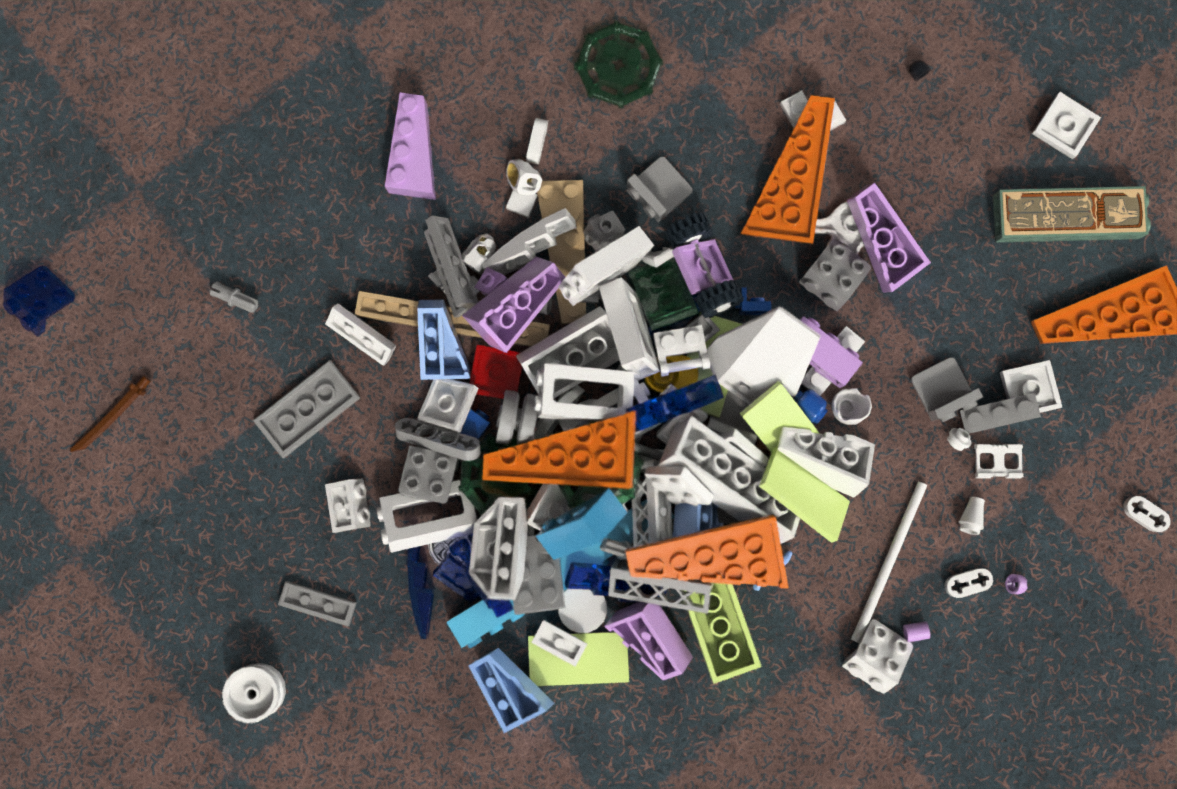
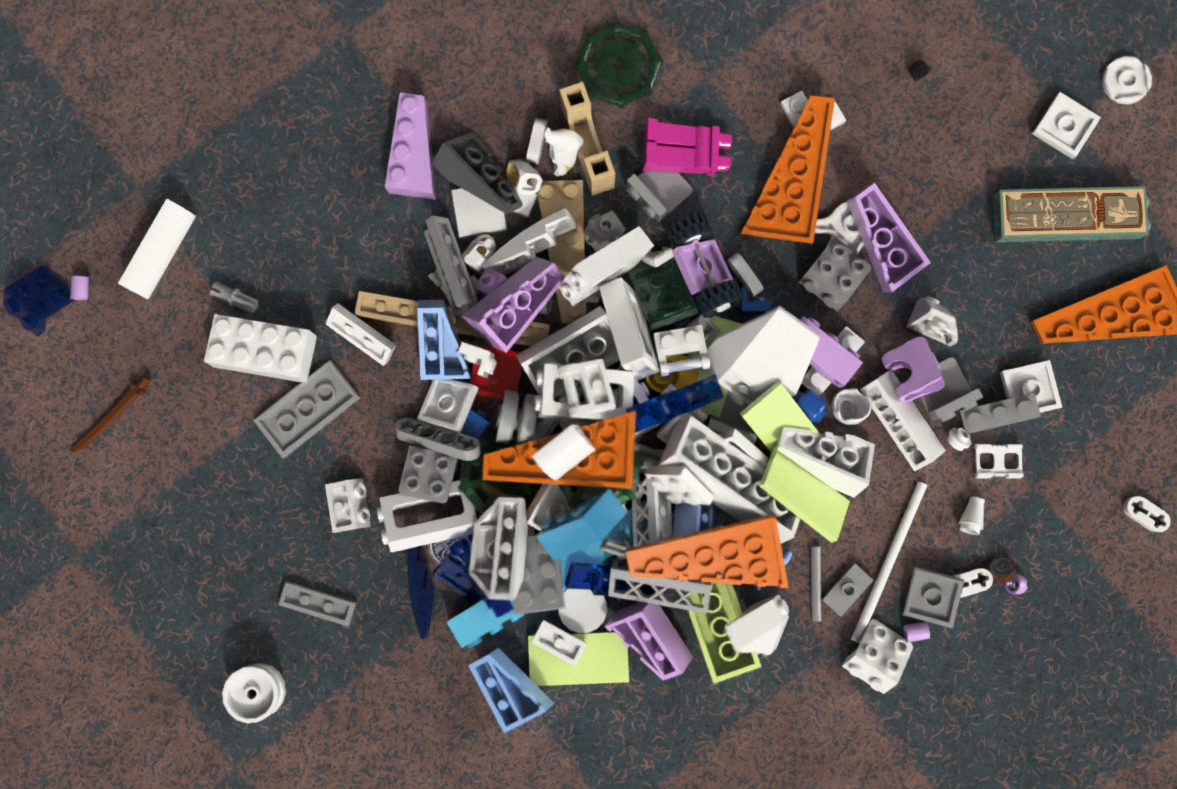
(79, 288): none -> lavender hinge
(157, 249): none -> white brick
(260, 348): none -> white brick
(469, 165): none -> dark grey wedge
(475, 215): none -> white tile
(476, 355): none -> white bracket
(563, 148): none -> white hair
(564, 452): none -> white brick
(578, 117): none -> tan arch
(594, 385): none -> white plate
(684, 148): none -> dark pink hips
(745, 274): none -> white beam
(759, 626): none -> white wedge
(816, 583): none -> light grey bar
(847, 589): none -> light grey plate
(903, 422): none -> white brick
(918, 358): none -> lavender piece
(933, 321): none -> white wedge
(933, 597): none -> light grey tile
(1002, 569): none -> tile
(1121, 85): none -> white tile

